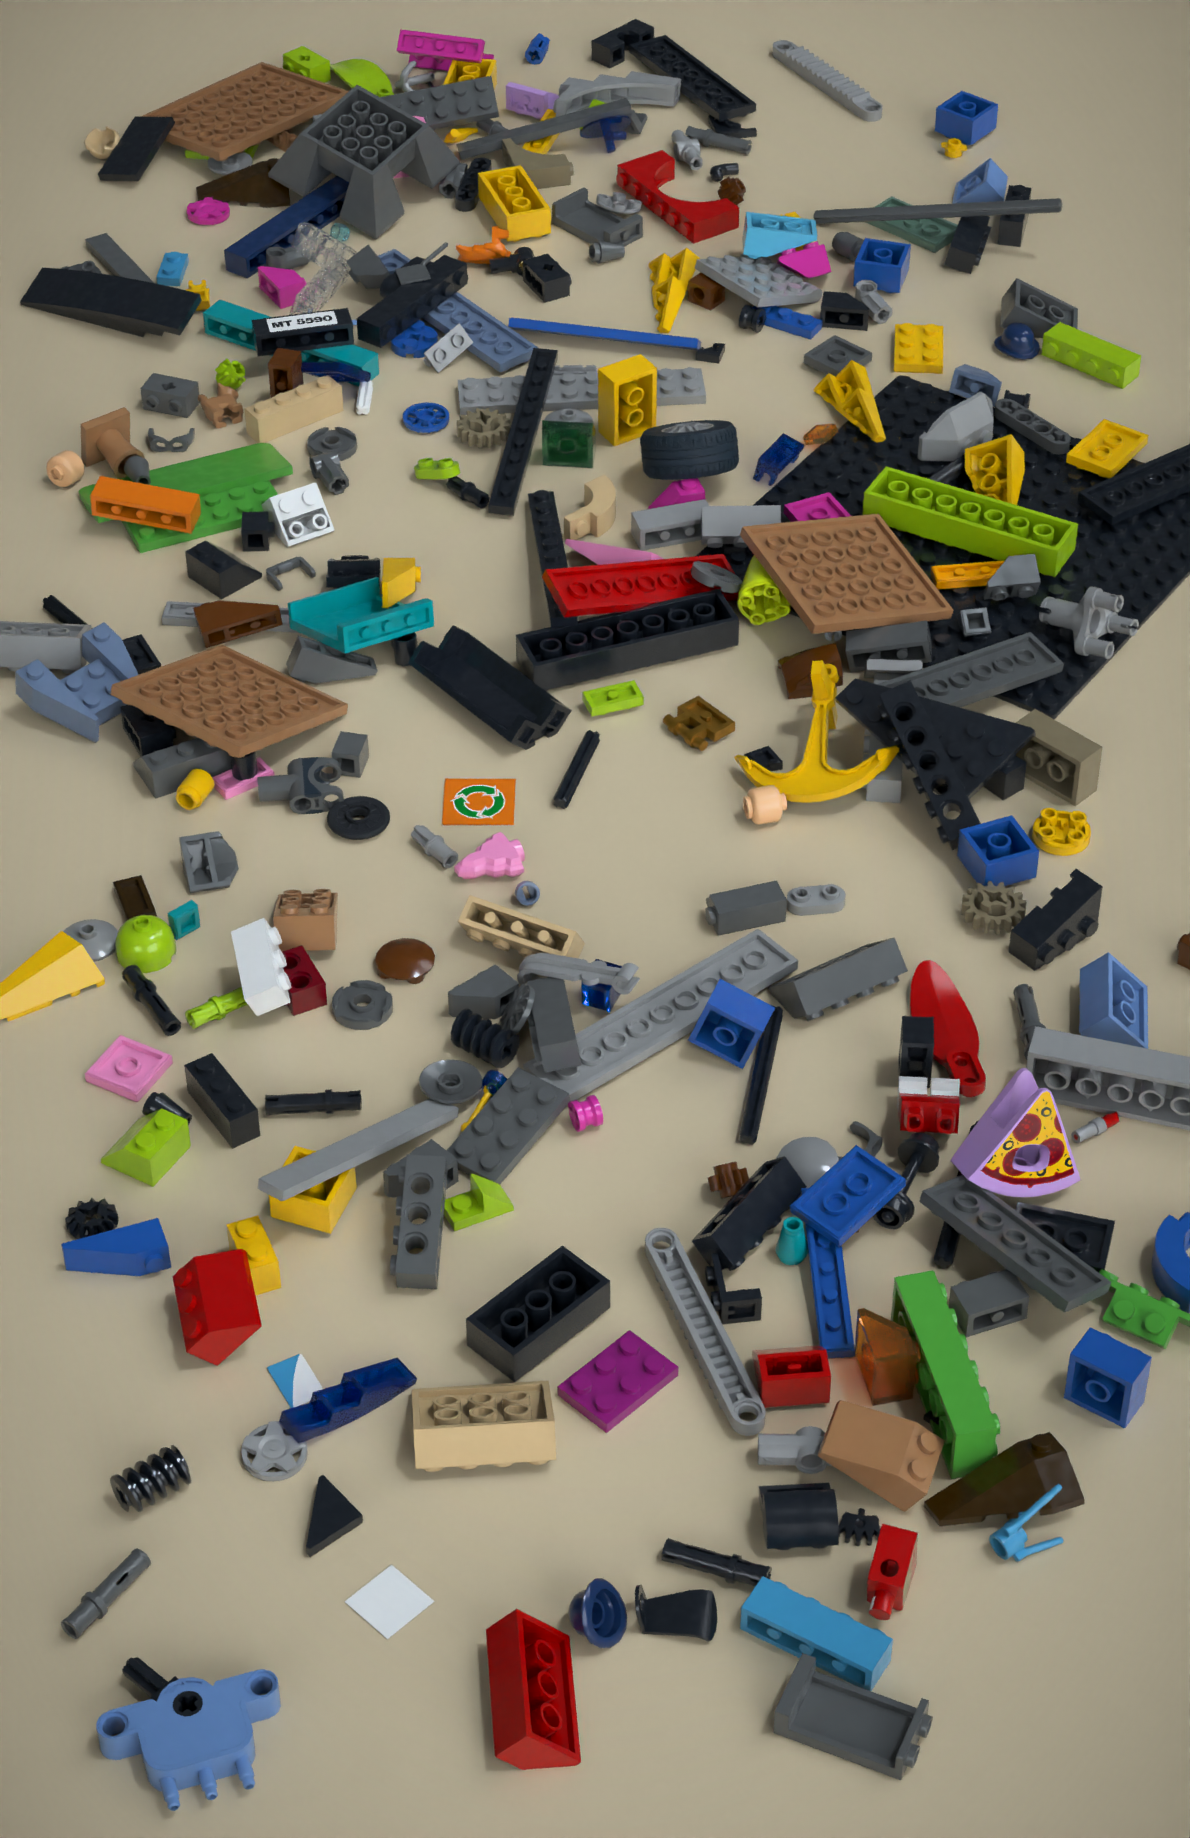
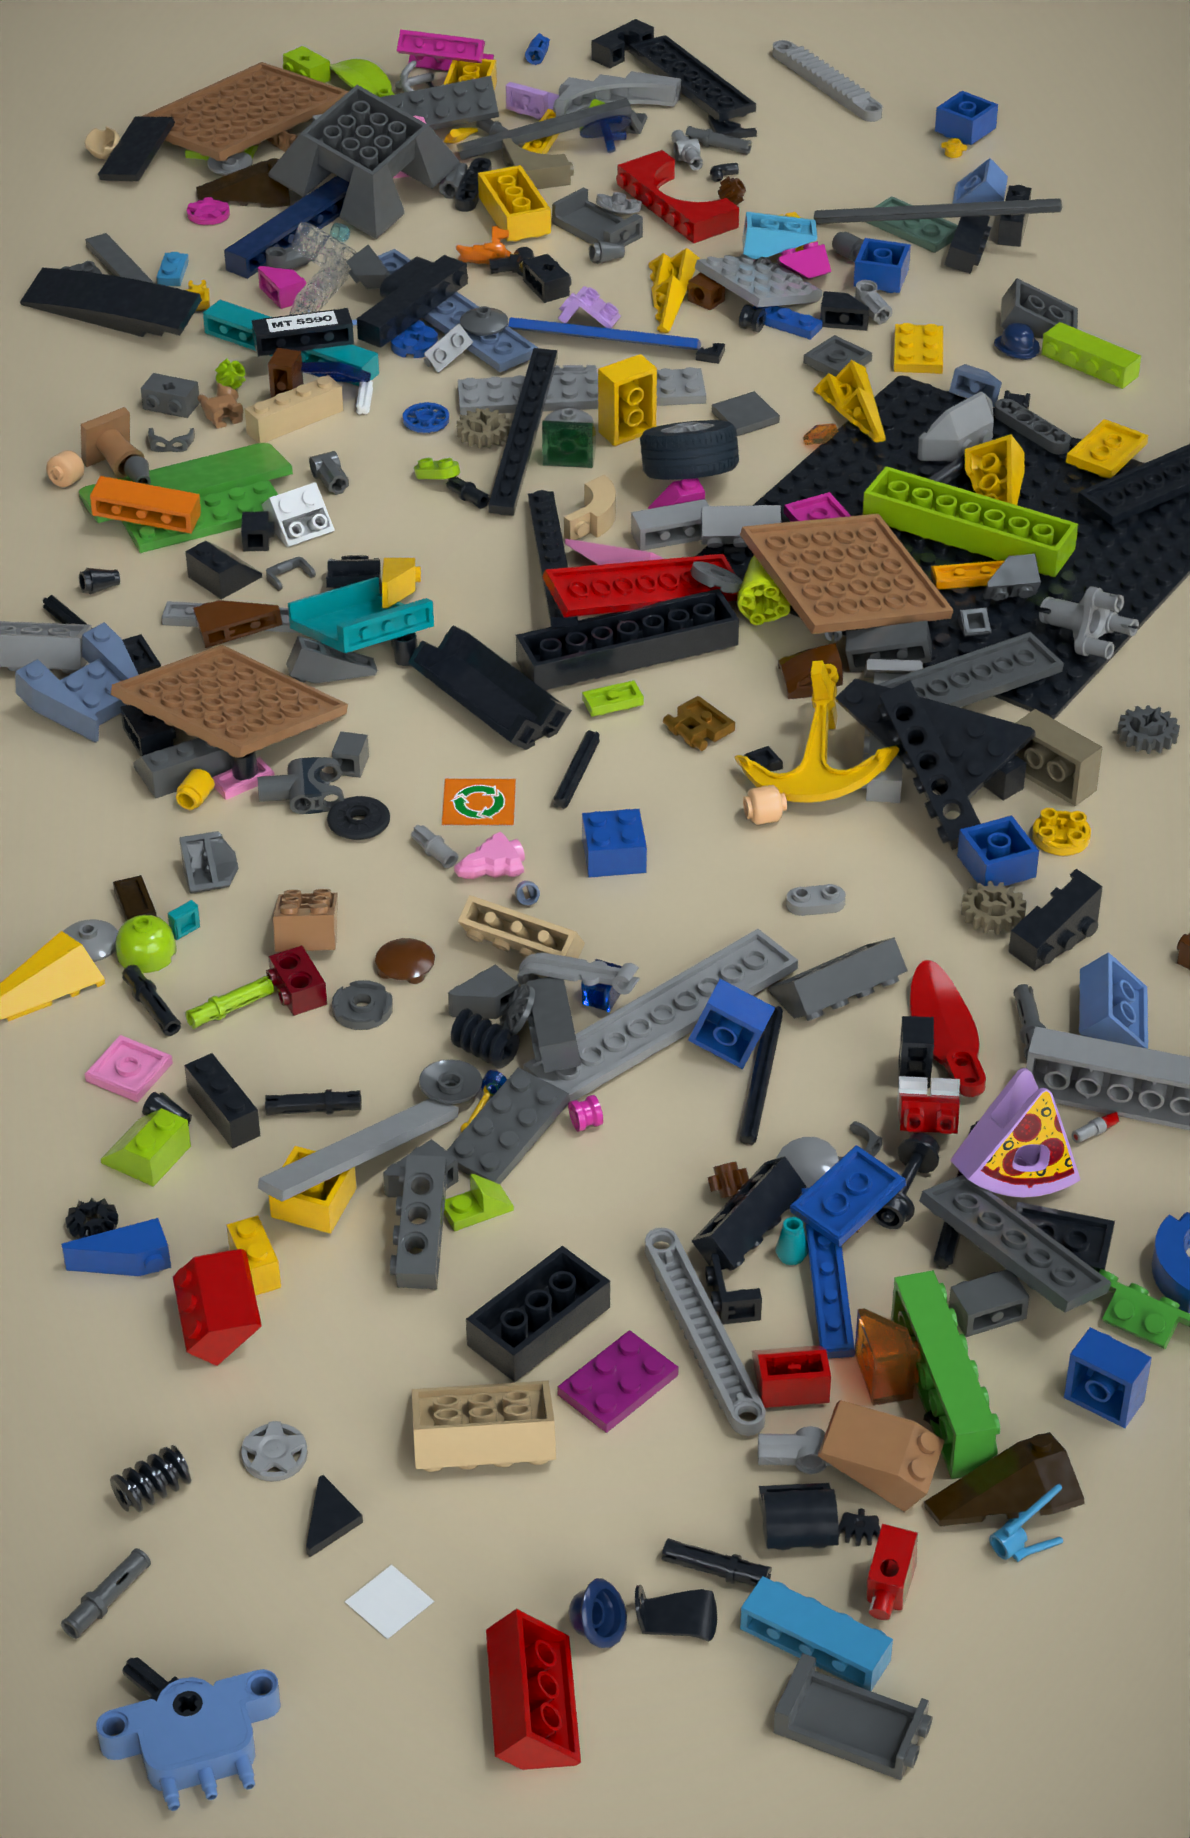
(95, 580): none -> black cone
(261, 966): white brick -> none
(295, 1380): sticker -> none
(338, 440): dark grey tile -> none
(348, 1401): clear blue slope -> none
(417, 272): dark grey piece -> none
(484, 321): none -> dark grey dish
(589, 300): none -> lavender bracket
(614, 843): none -> blue brick
(746, 413): none -> dark grey tile
(746, 908): dark grey brick -> none
(777, 458): clear blue hinge -> none
(1148, 729): none -> dark grey gear

